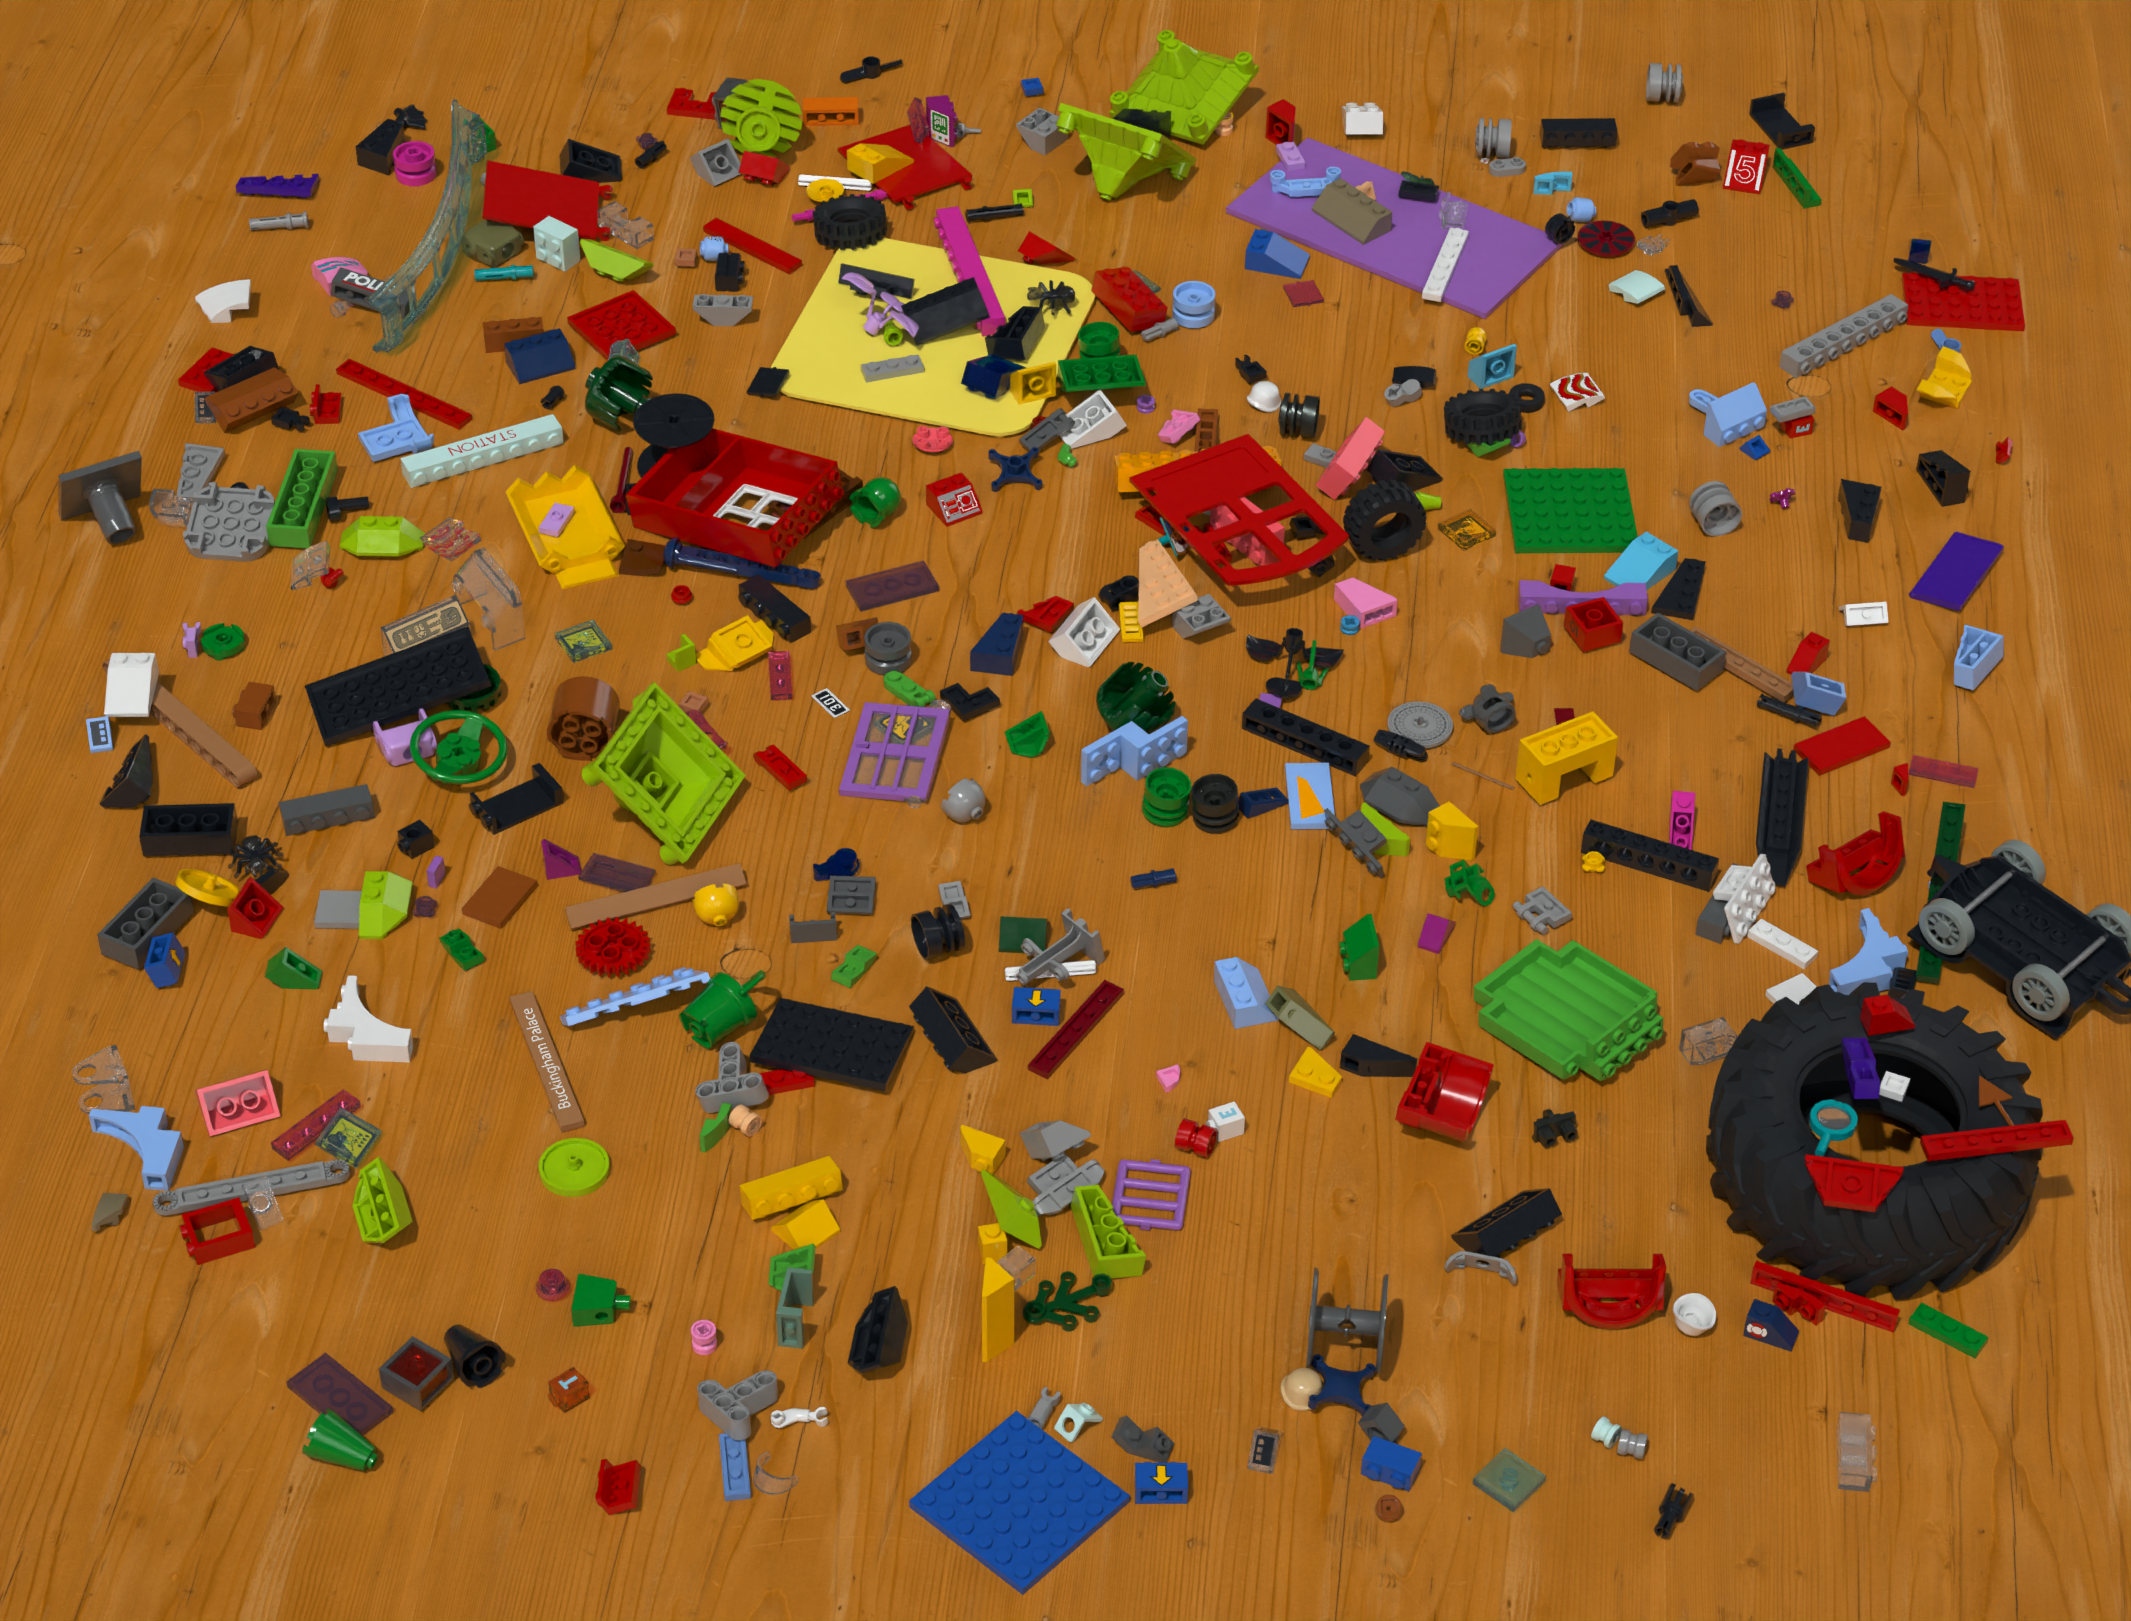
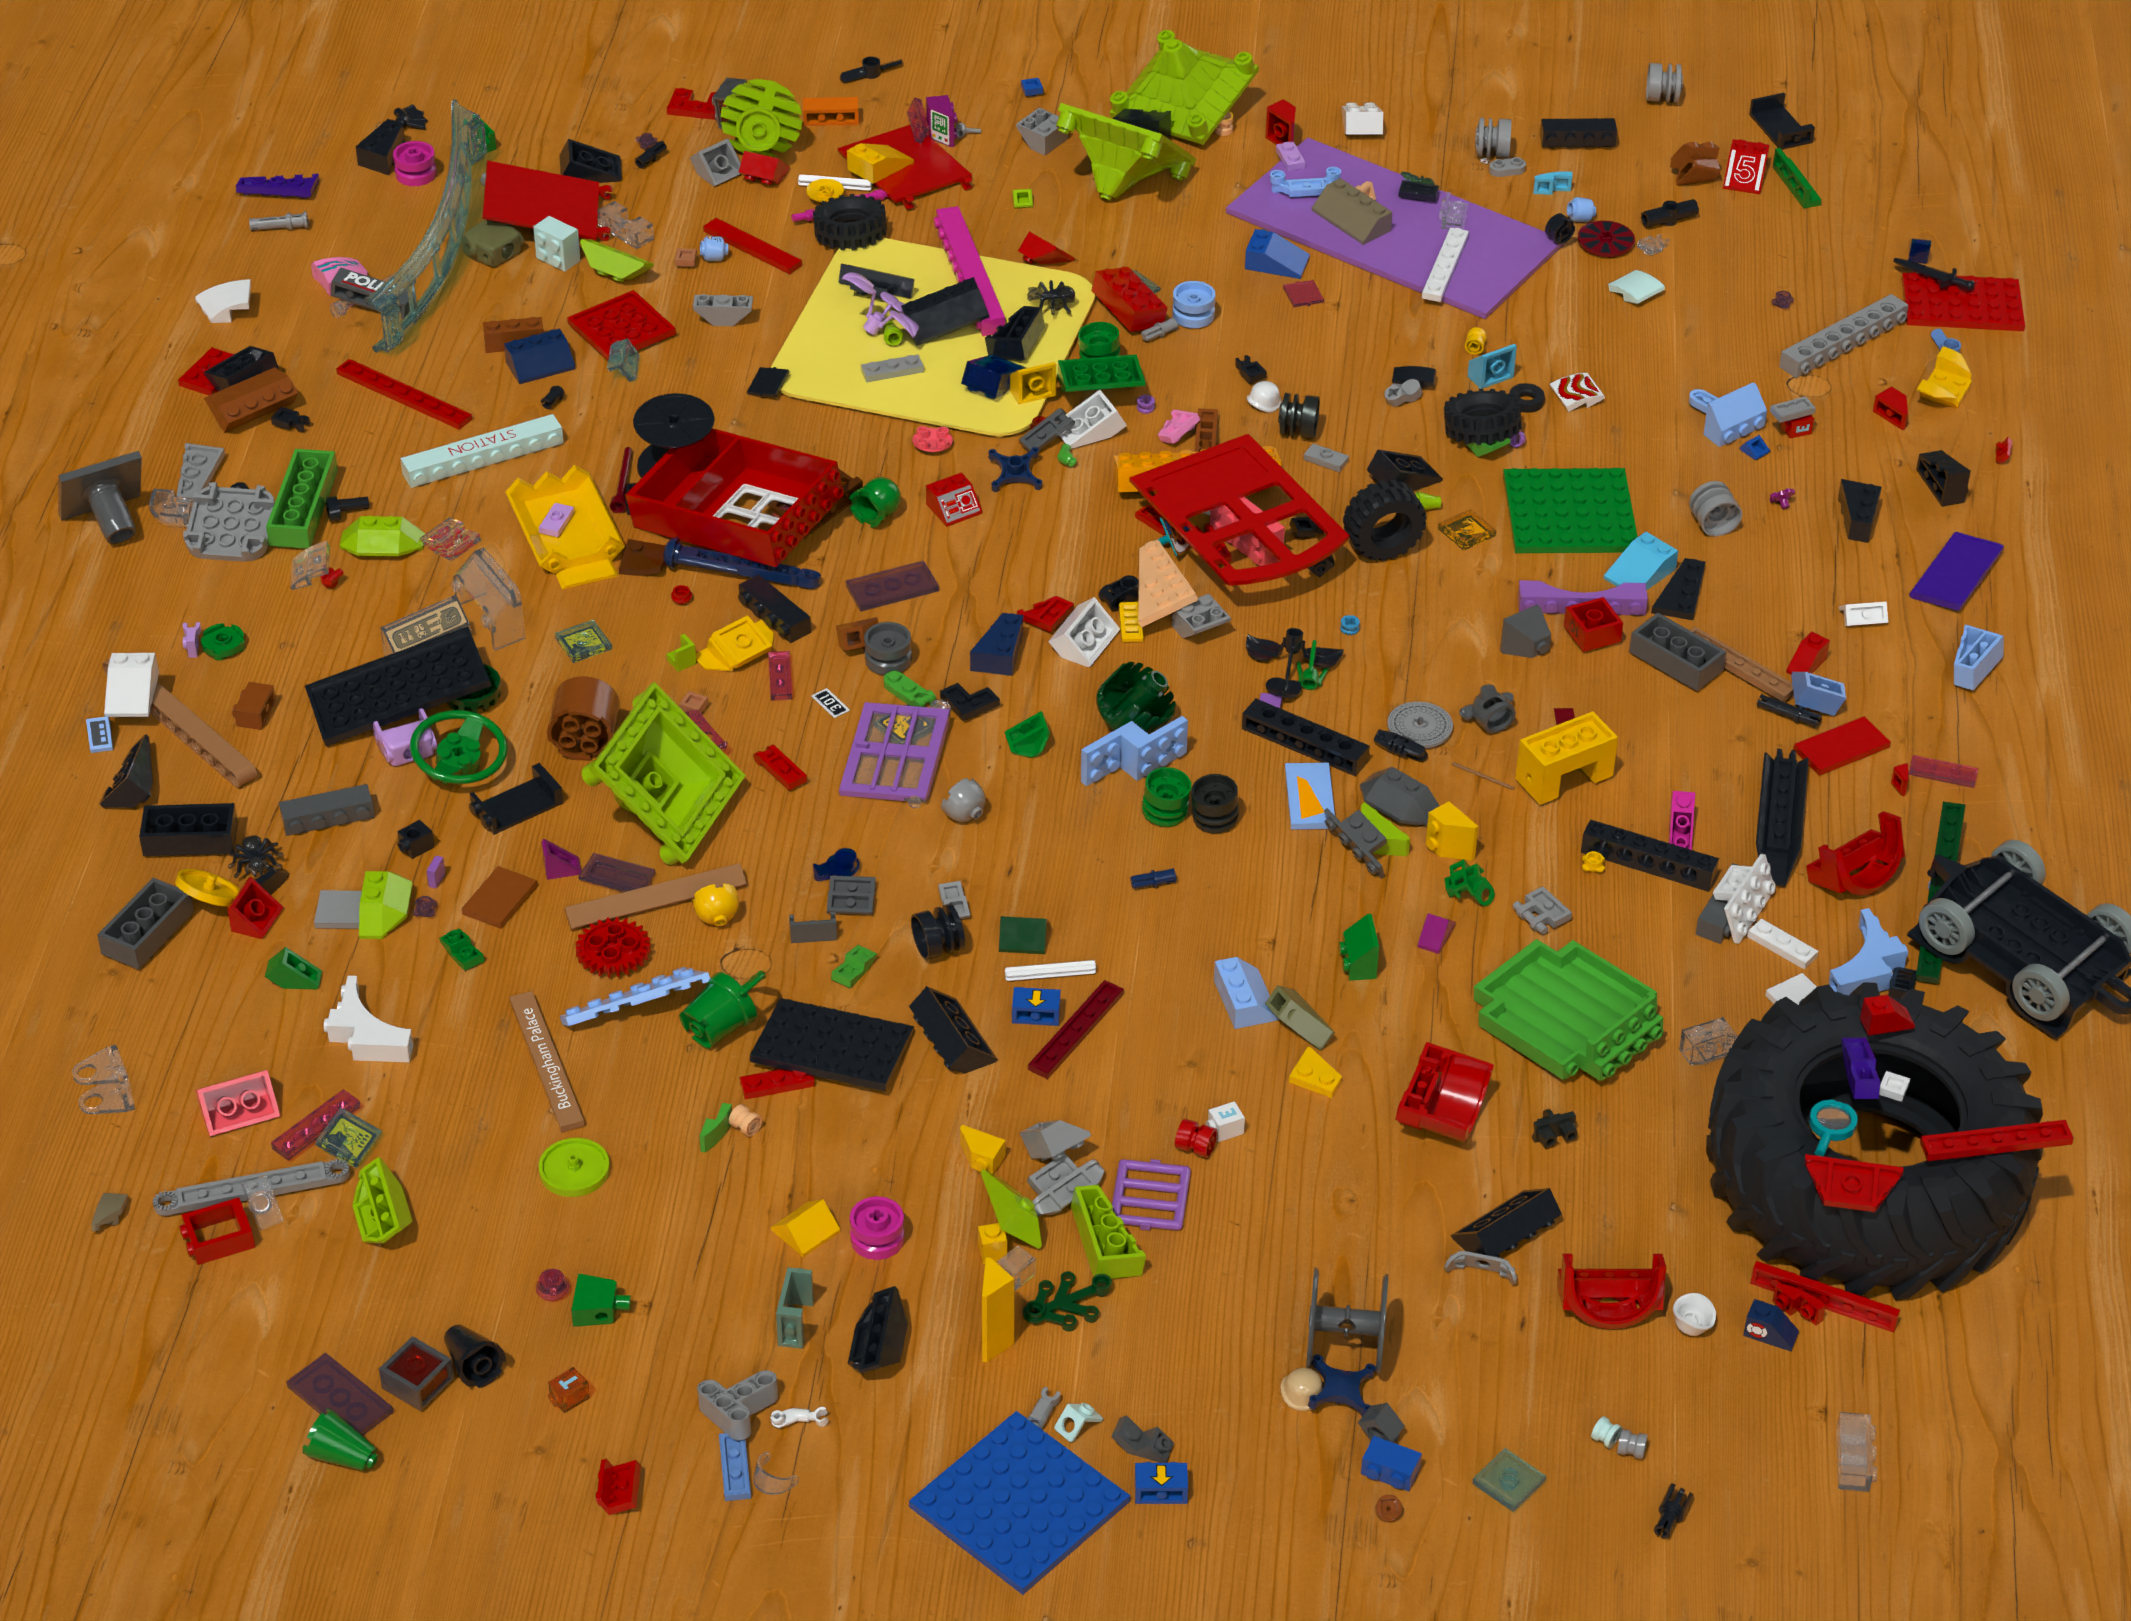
(148, 1136): light blue arch -> none
(164, 960): blue brick -> none
(202, 411): clear slope -> none
(325, 406): red bracket -> none
(397, 437): light blue piece -> none
(504, 273): teal pin -> none
(616, 390): dark green piece -> none
(703, 1337): bright pink wheel -> none
(729, 272): black brick -> none
(733, 1083): light grey beam -> none
(791, 1187): yellow brick -> none
(796, 1258): bright green slope -> none
(877, 1228): none -> dark pink wheel
(993, 212): black pin -> none
(1076, 940): light grey piece -> none
(1169, 1077): bright pink tile -> none
(1260, 801): dark blue slope -> none
(1264, 1449): slope -> none
(1351, 459): coral brick -> none
(1364, 602): bright pink slope -> none
(1375, 1060): black slope -> none
(1563, 577): red brick -> none
(1686, 299): black wedge -> none
(1948, 1330): green plate -> none
(1991, 1094): dark orange piece -> none

